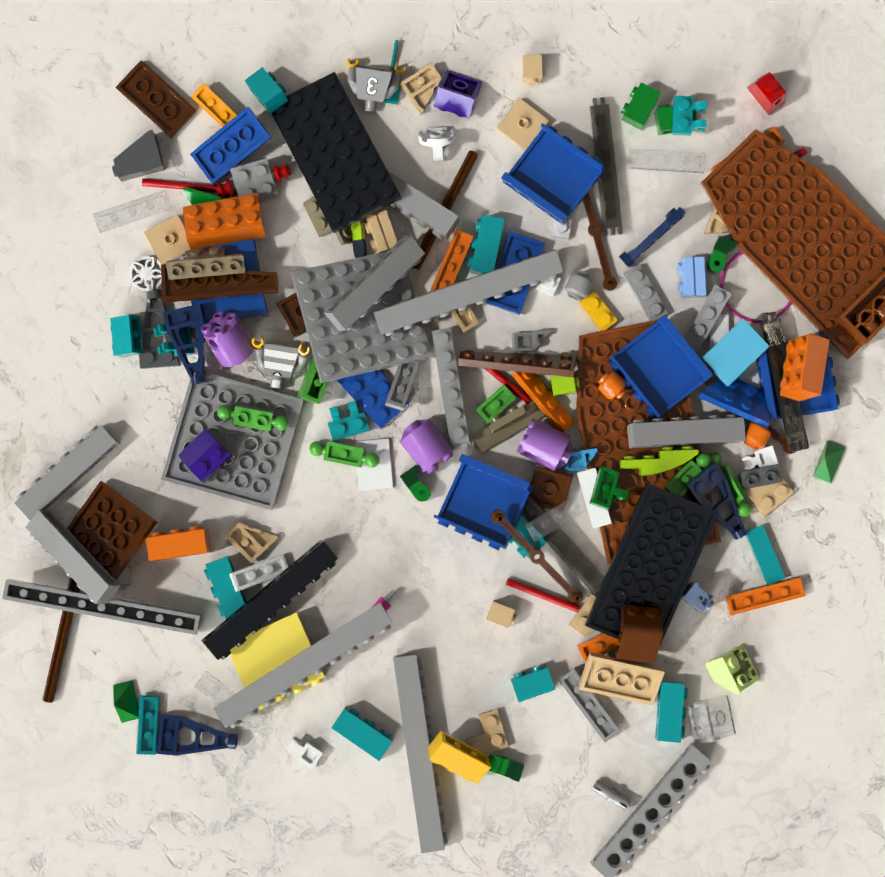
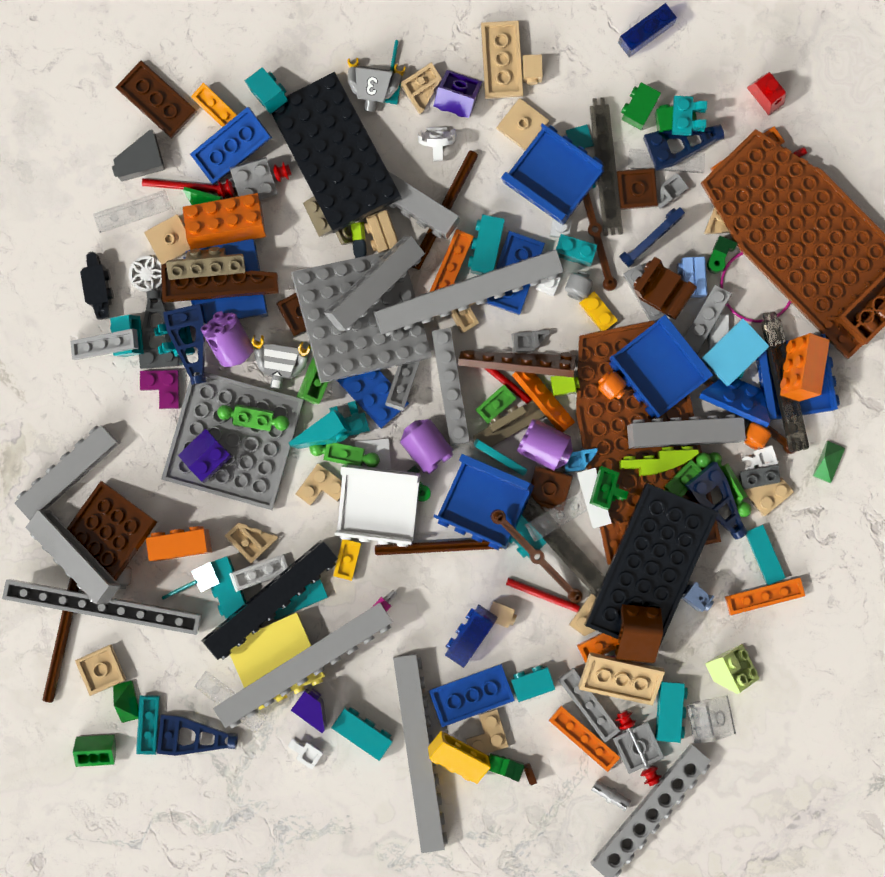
(94, 750): none -> green brick
(96, 286): none -> black hinge
(100, 670): none -> tan plate
(104, 344): none -> light grey plate
(166, 382): none -> magenta plate
(204, 577): none -> piece
(311, 709): none -> dark purple slope
(313, 593): none -> teal tile
(319, 481): none -> tan plate
(327, 430): none -> teal slope
(347, 559): none -> yellow plate
(378, 505): none -> white panel
(428, 547): none -> reddish brown axle
(470, 635): none -> clear blue brick
(471, 695): none -> blue plate
(500, 457): none -> teal tile
(501, 59): none -> tan plate
(529, 774): none -> reddish brown tile
(576, 250): none -> teal brick
(580, 137): none -> teal piece
(584, 738): none -> orange plate
(637, 189): none -> reddish brown plate
(638, 747): none -> light grey plate
(647, 30): none -> clear blue brick
(660, 151): none -> dark blue plate
(663, 289): none -> reddish brown piece
(671, 189): none -> light grey slope

